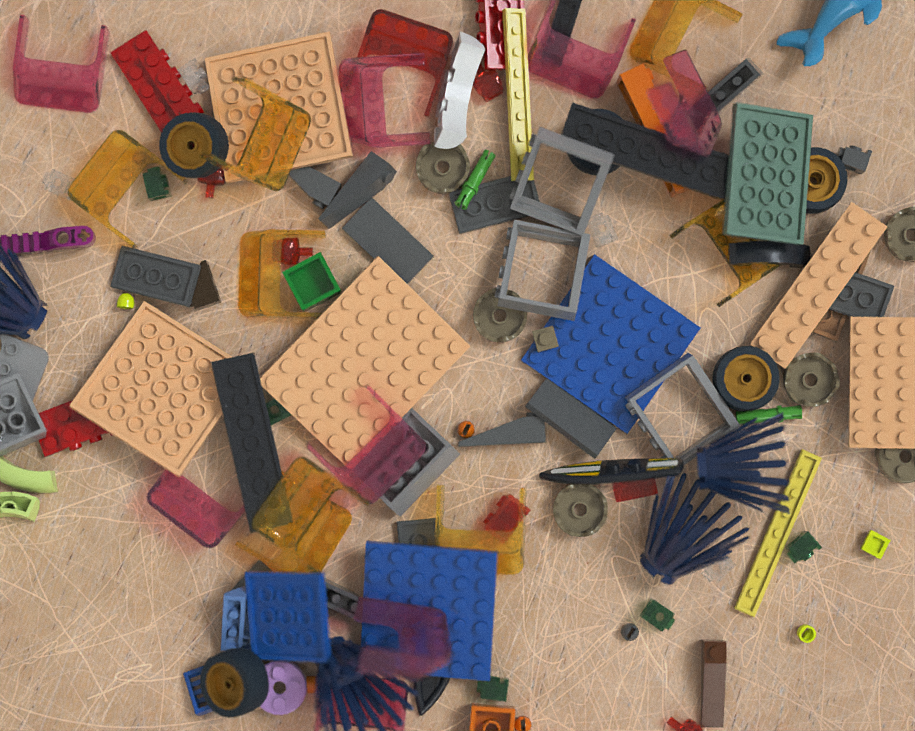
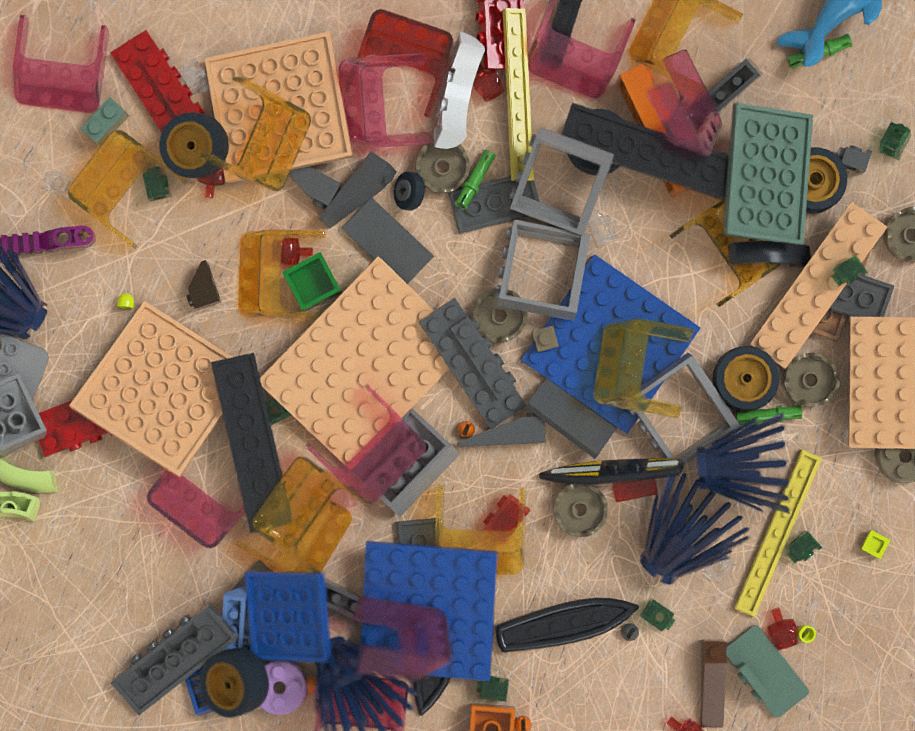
(105, 121): none -> sand green brick
(155, 276): dark grey tile -> none
(173, 658): none -> dark grey plate
(409, 191): none -> black wheel
(473, 362): none -> dark grey plate
(563, 624): none -> black piece
(623, 361): none -> clear yellow windscreen
(766, 671): none -> sand green bracket
(782, 632): none -> clear red piece
(830, 48): none -> bright green pin
(848, 271): none -> clear green brick
(888, 144): none -> clear green brick

